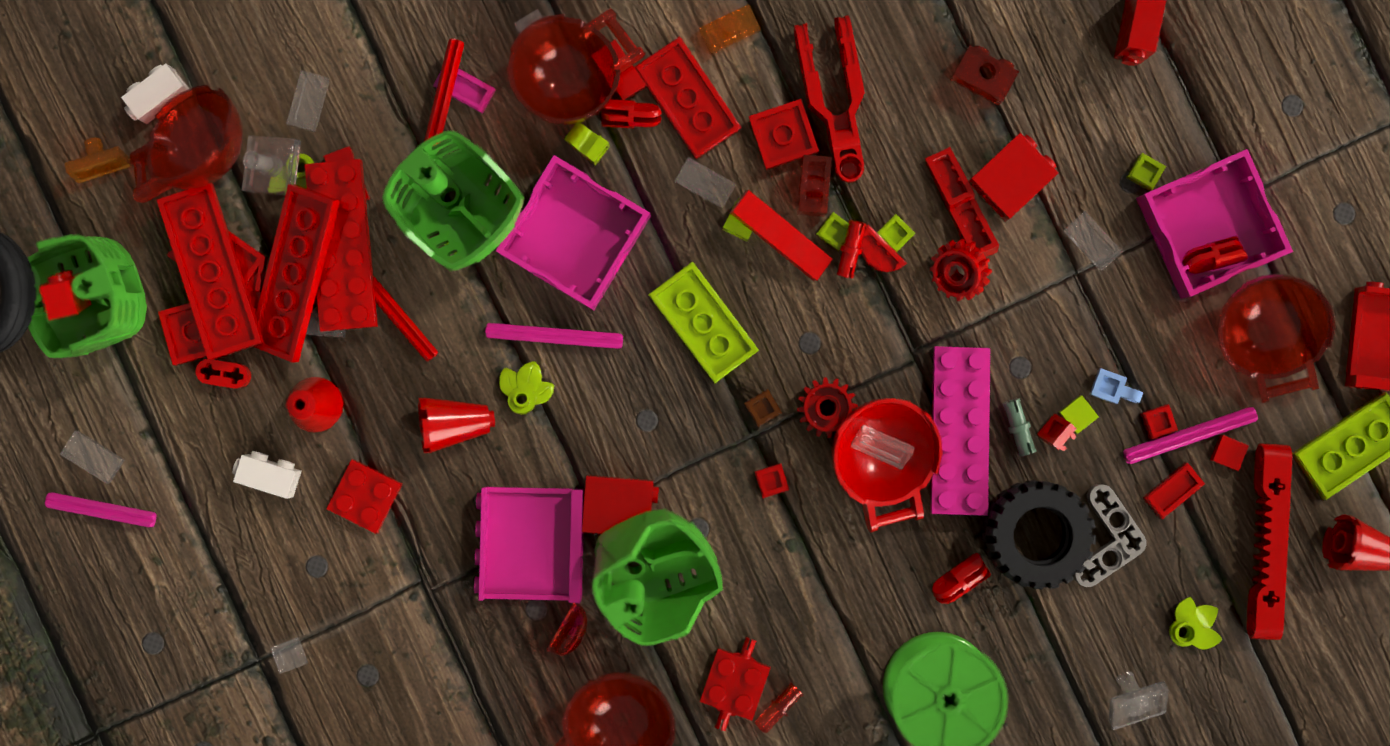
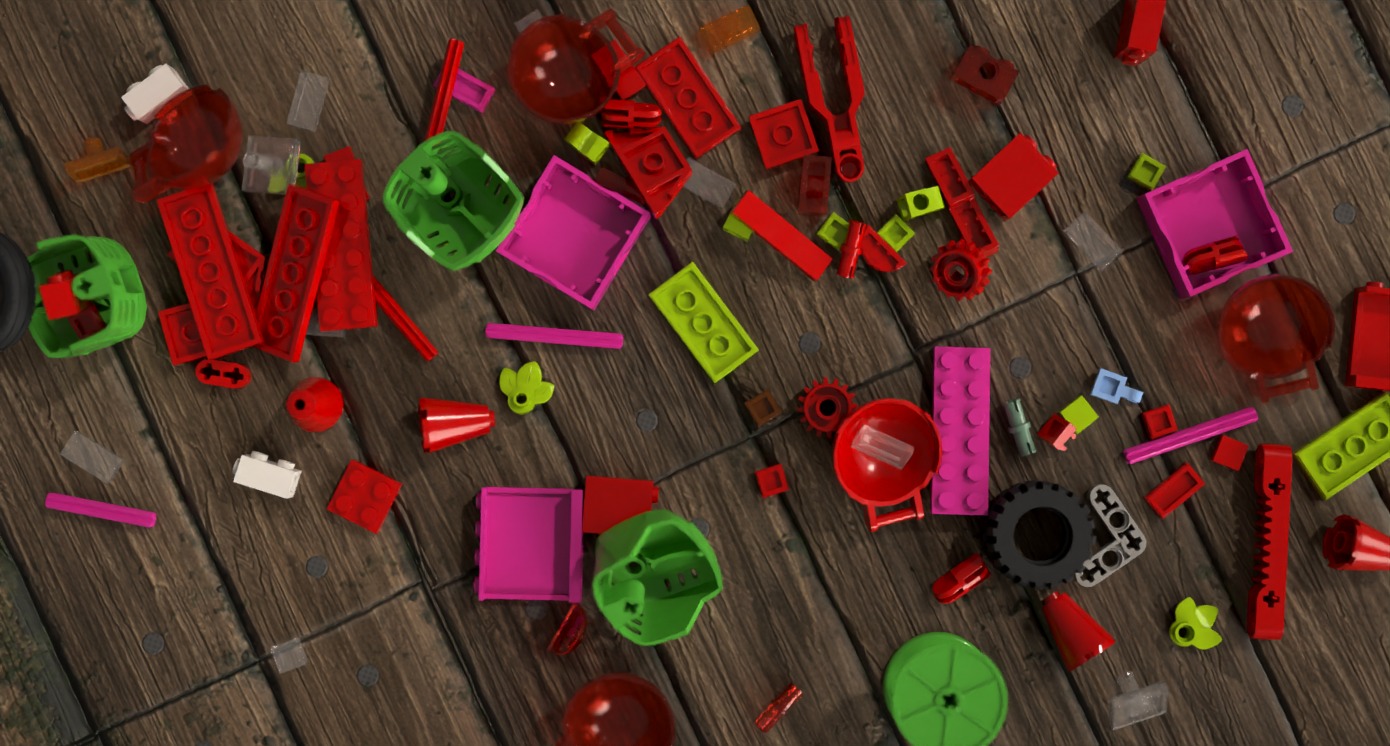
(87, 322): none -> red tile
(619, 184): none -> clear red axle
(652, 164): none -> red wing
(735, 684): red plate -> none
(920, 203): none -> lime leg
(1074, 630): none -> red cone

